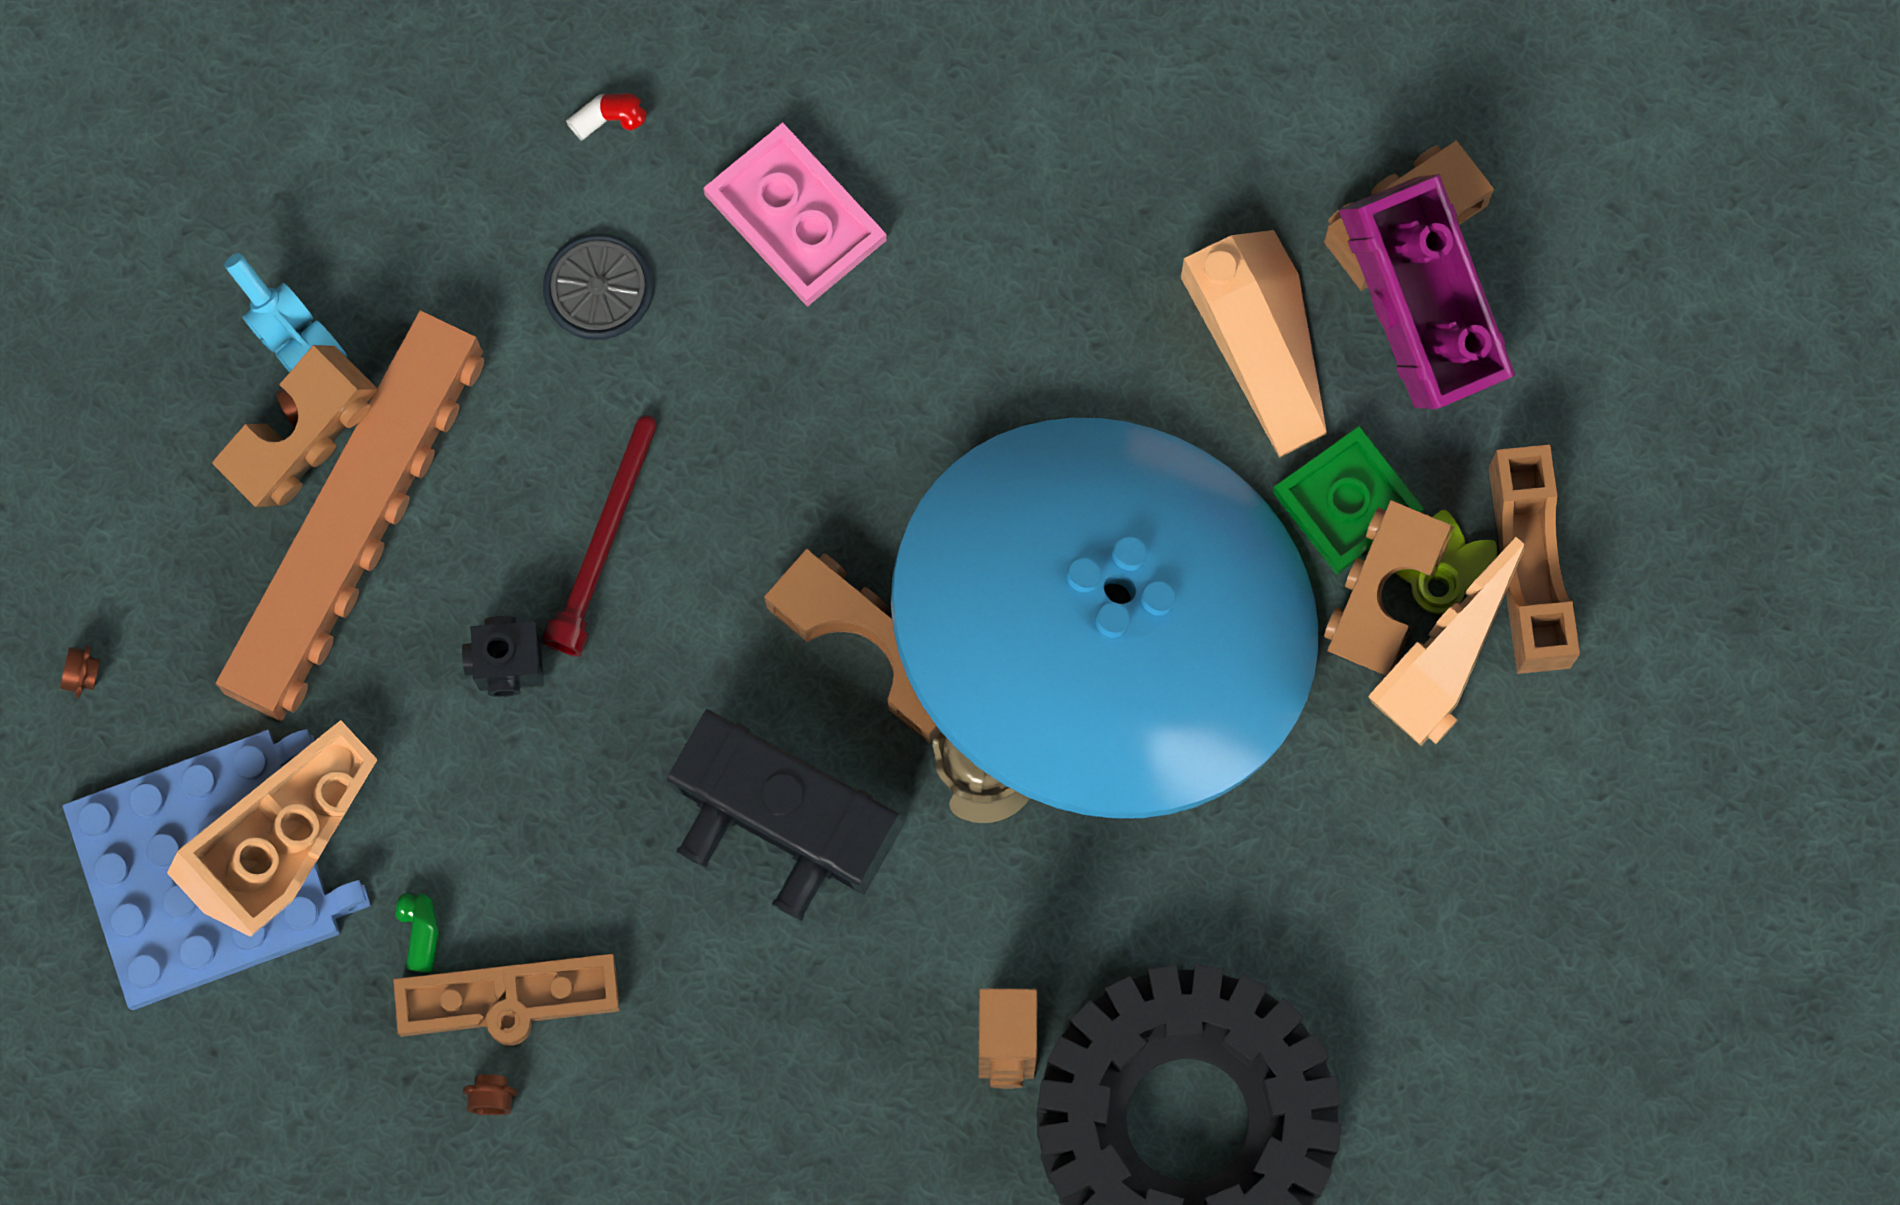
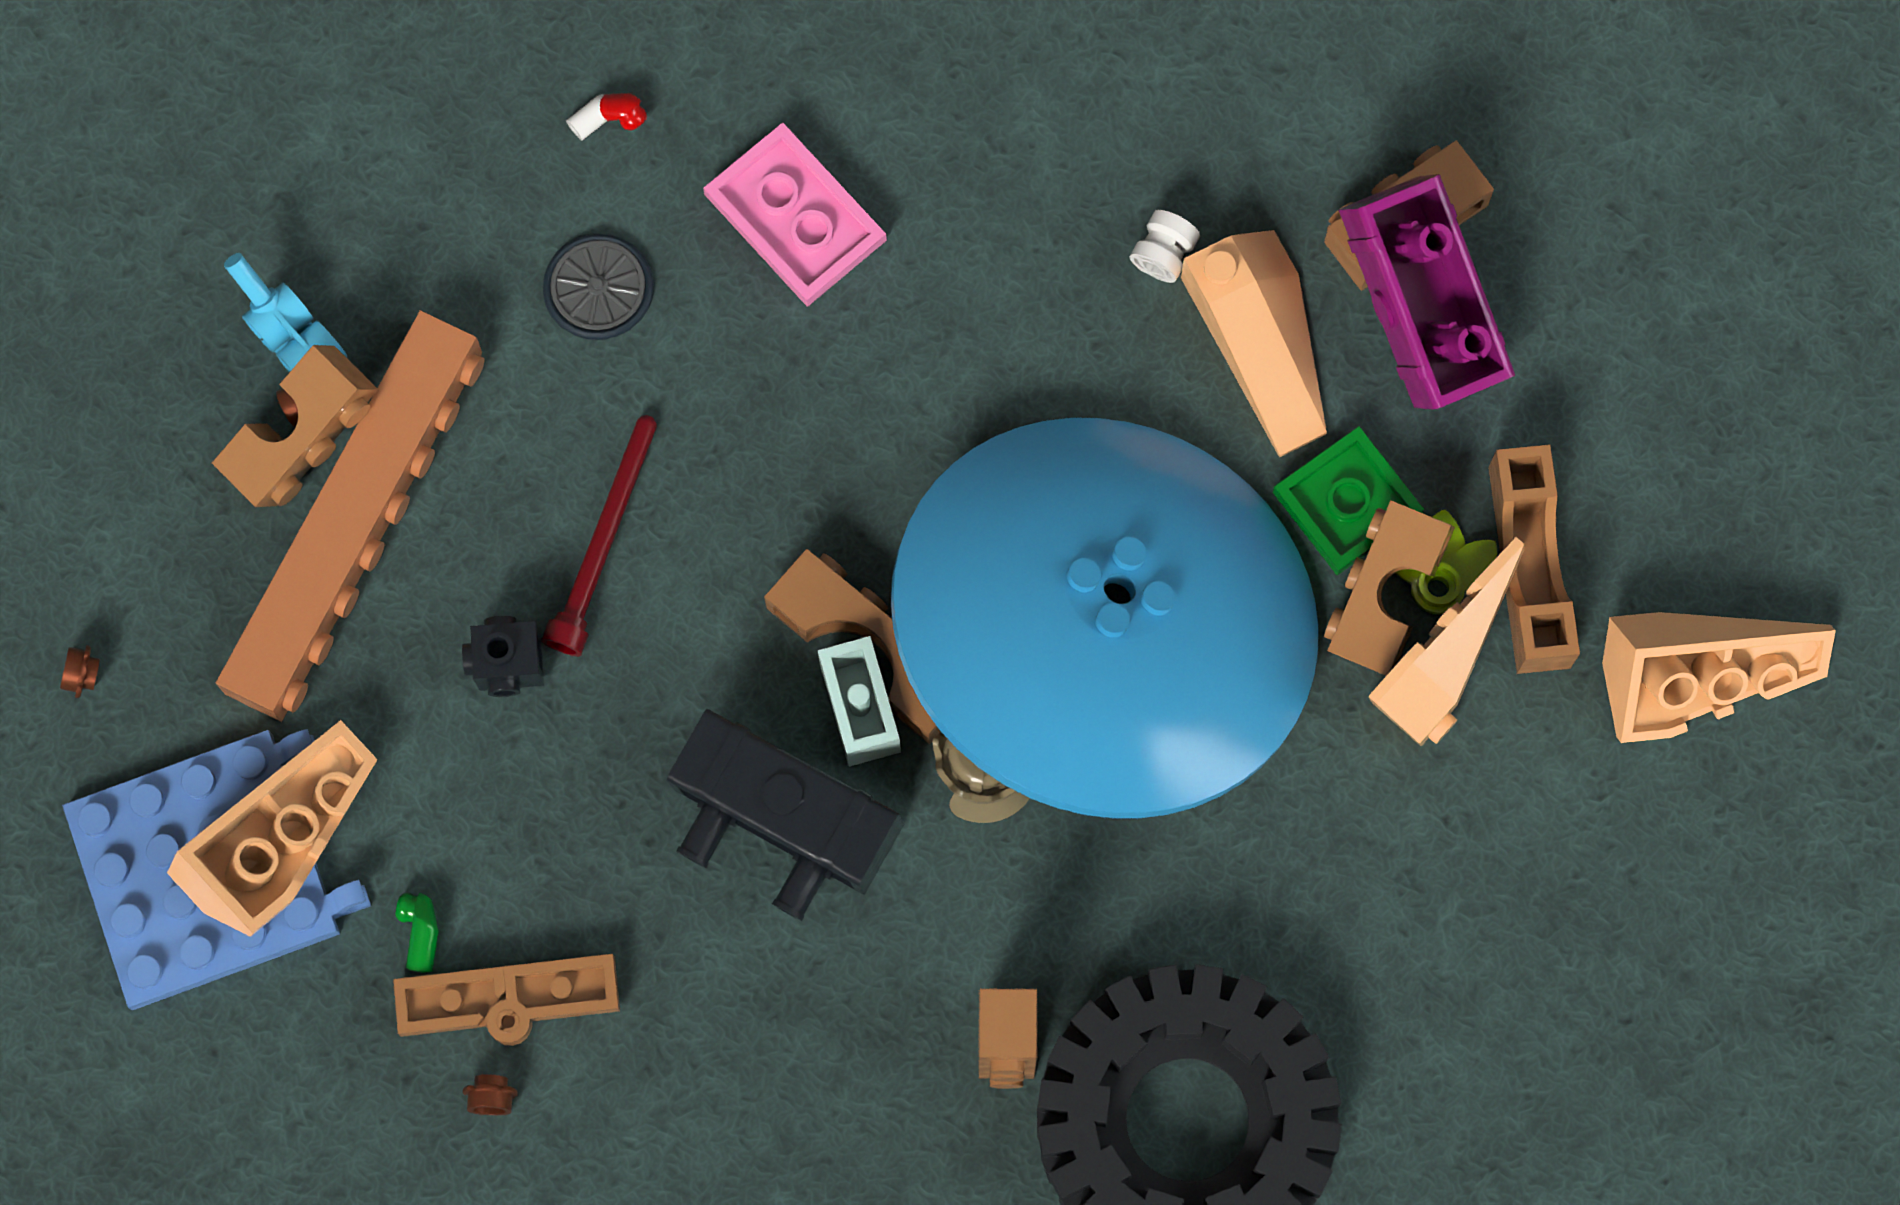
(859, 701): none -> light aqua brick
(1164, 246): none -> white wheel
(1686, 665): none -> light nougat wedge

